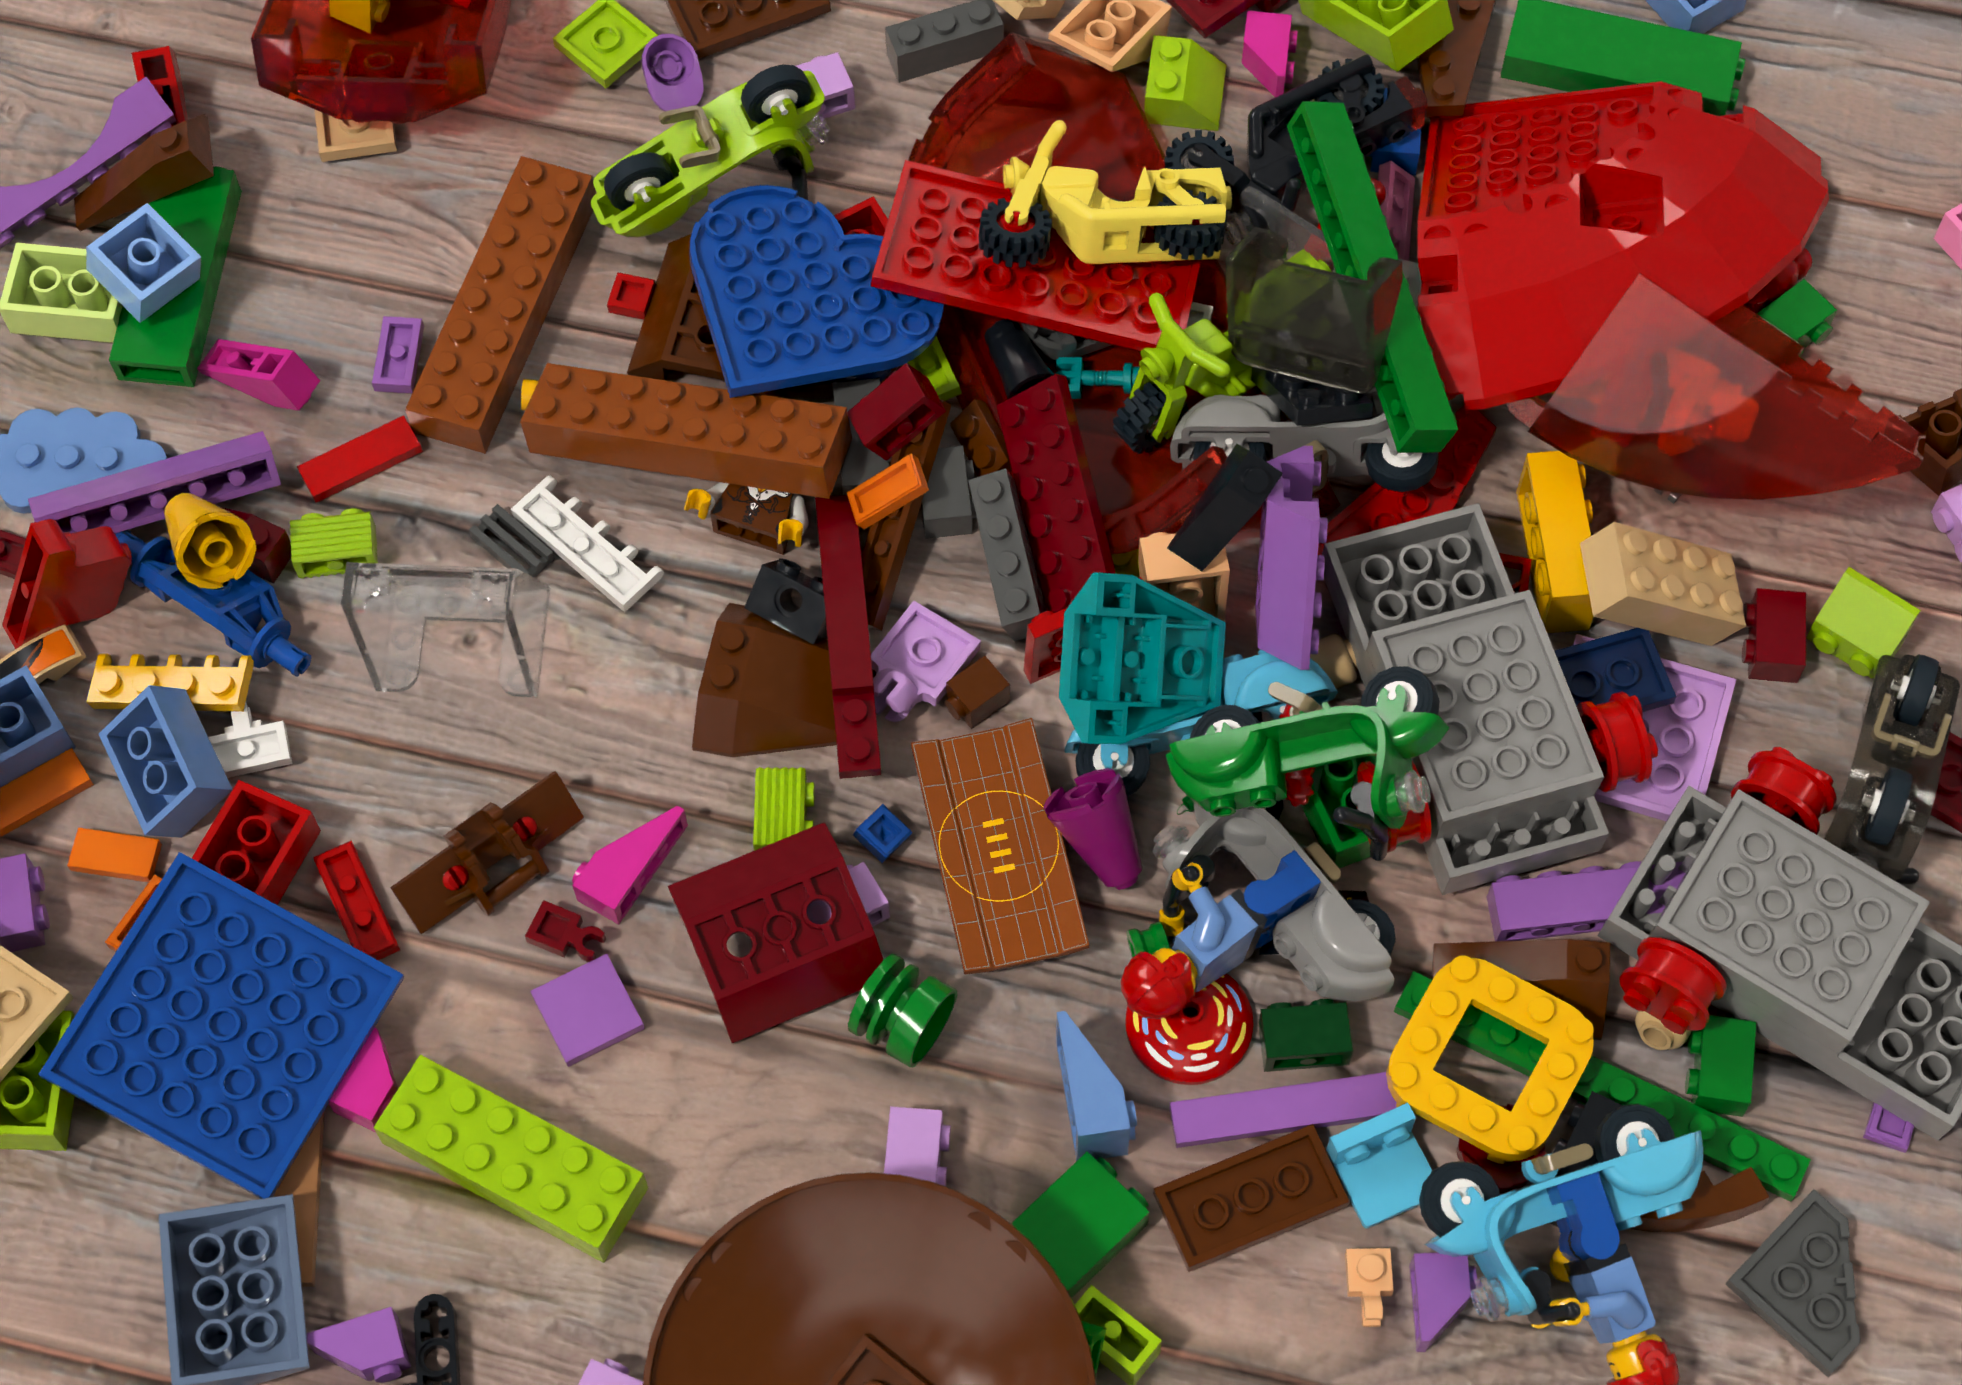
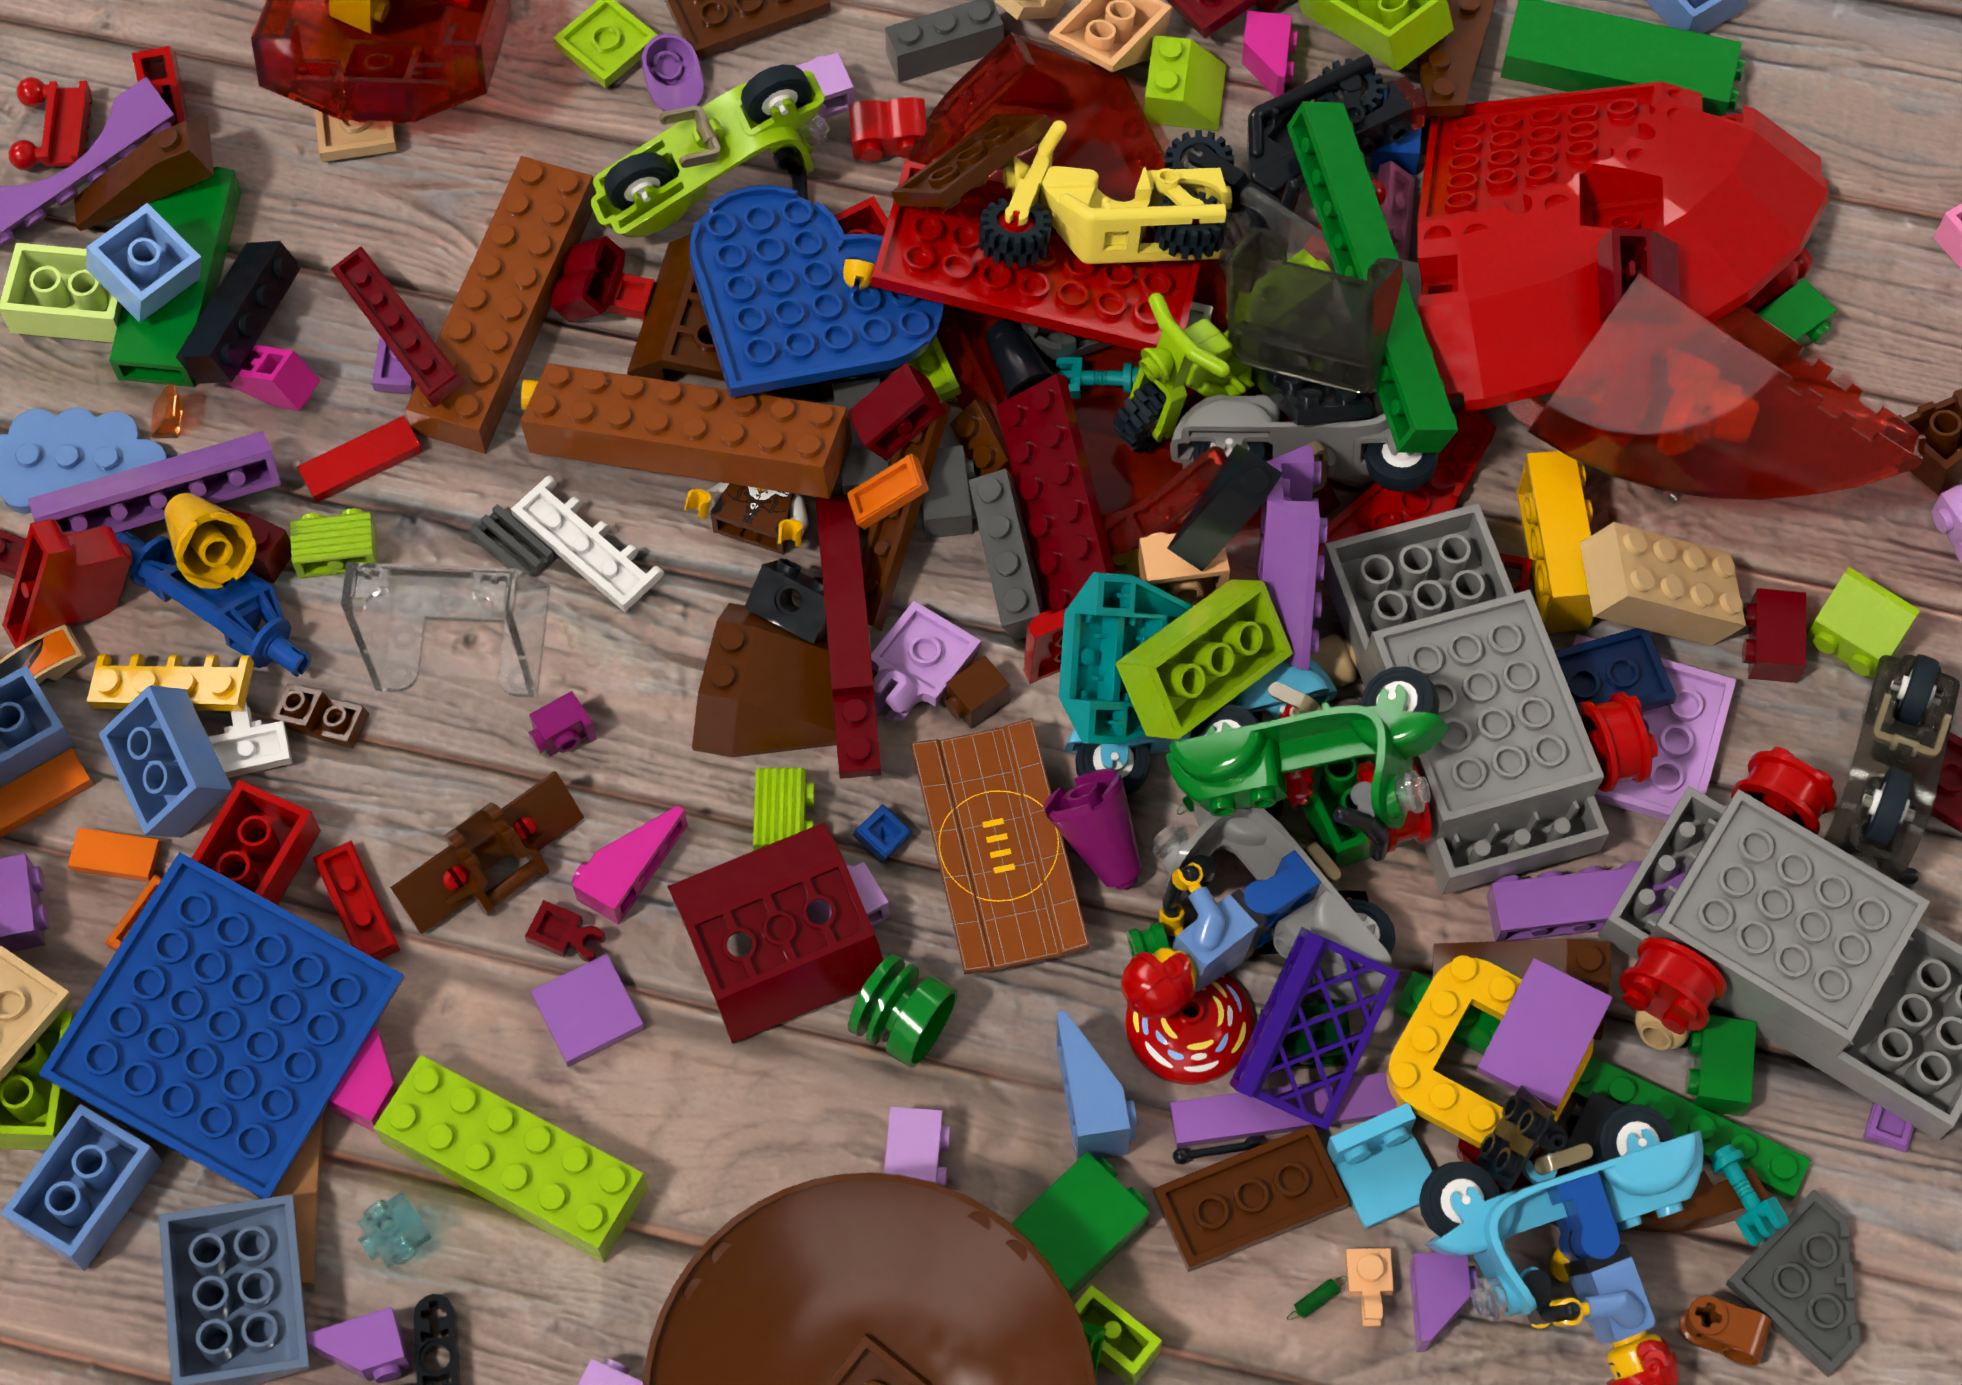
(63, 125): none -> red gear
(82, 1187): none -> medium blue brick
(167, 414): none -> clear orange slope
(238, 312): none -> black brick
(319, 717): none -> reddish brown slope
(392, 1231): none -> clear light blue brick
(398, 326): none -> dark red tile
(560, 725): none -> magenta brick
(588, 279): none -> dark red brick
(858, 270): none -> yellow hinge
(886, 127): none -> red brick
(972, 161): none -> reddish brown plate
(1182, 1156): none -> black hinge
(1204, 658): none -> lime brick
(1280, 1012): none -> dark purple fence
(1317, 1298): none -> green piece
(1522, 1127): none -> black hinge
(1544, 1033): none -> medium lavender tile
(1627, 253): none -> dark red slope
(1732, 1330): none -> dark orange piece
(1761, 1217): none -> teal hinge

